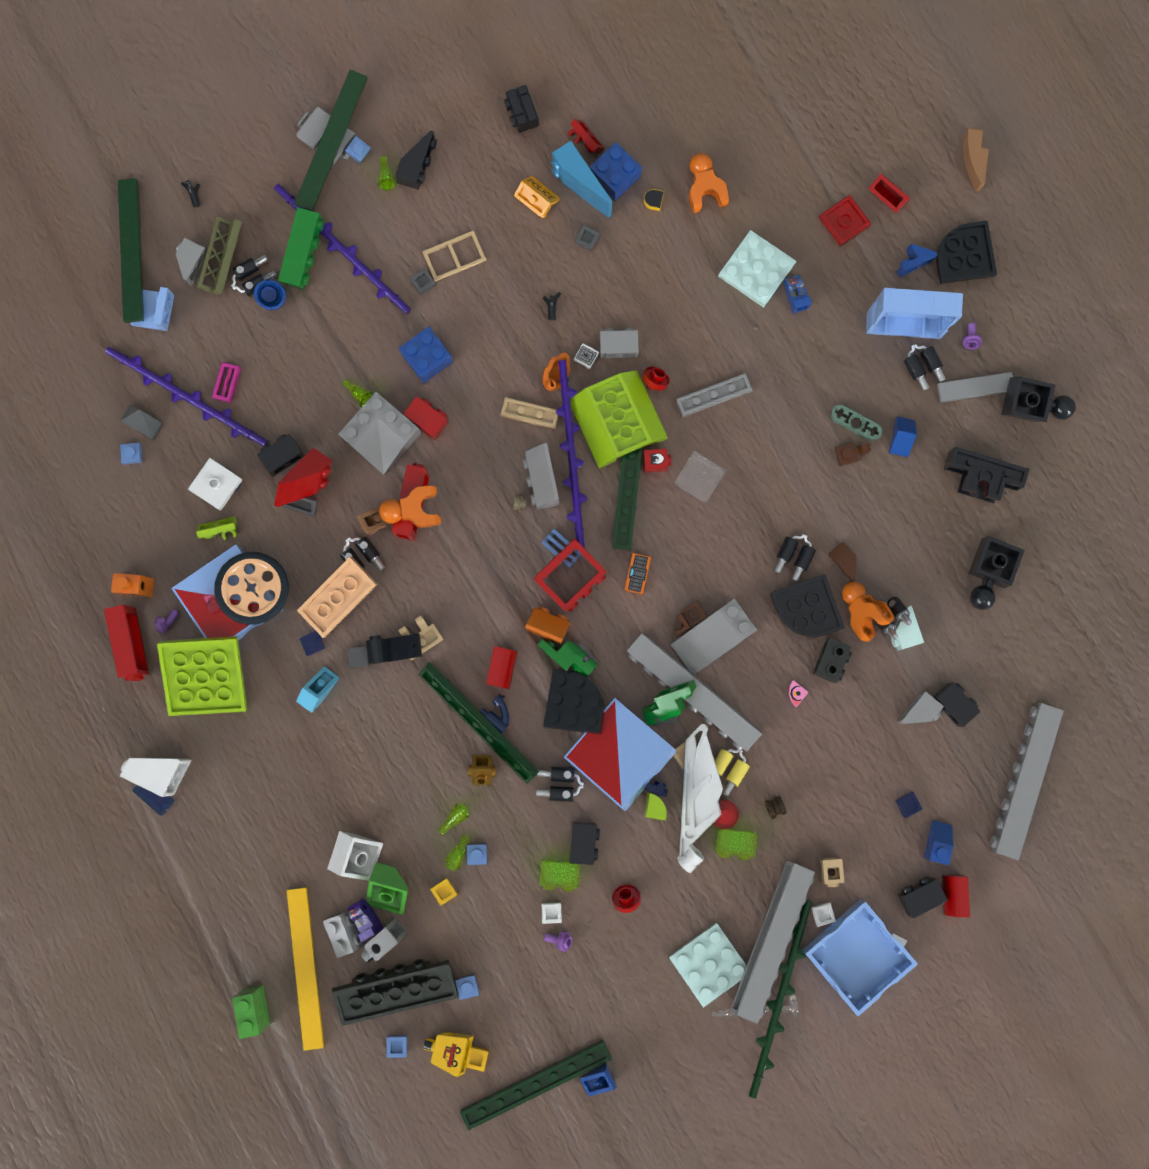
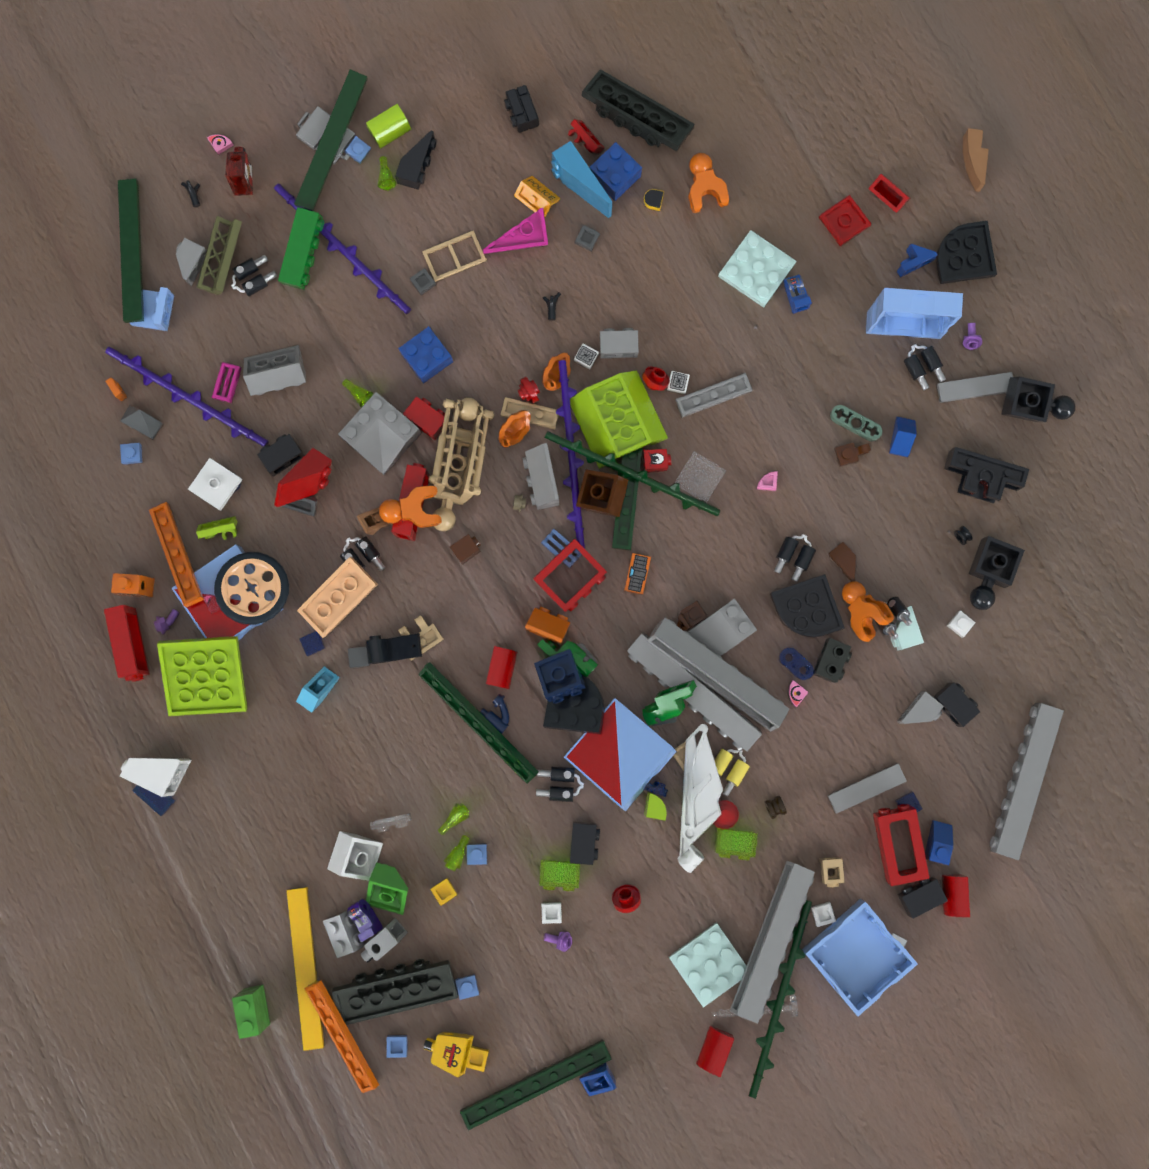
(116, 389): none -> orange tile
(176, 554): none -> orange tile
(220, 143): none -> bright pink tile
(239, 166): none -> clear red torso
(270, 294): blue hair -> none
(274, 370): none -> light grey slope
(341, 1036): none -> orange tile
(388, 126): none -> lime brick
(399, 821): none -> clear plate
(466, 548): none -> reddish brown brick
(468, 410): none -> tan piece
(482, 770): pearl gold brick -> none
(514, 428): none -> orange arm
(527, 234): none -> dark pink wing
(528, 390): none -> red plate
(559, 676): none -> dark blue plate
(602, 493): none -> reddish brown brick
(636, 112): none -> pearl dark grey plate
(642, 476): none -> dark green plant
(678, 382): none -> tile
(715, 1051): none -> red brick
(718, 674): none -> light grey brick
(768, 482): none -> bright pink tile
(796, 663): none -> clear blue plate
(866, 788): none -> light grey tile
(882, 821): none -> red piece
(961, 624): none -> white plate
(963, 535): none -> black bush

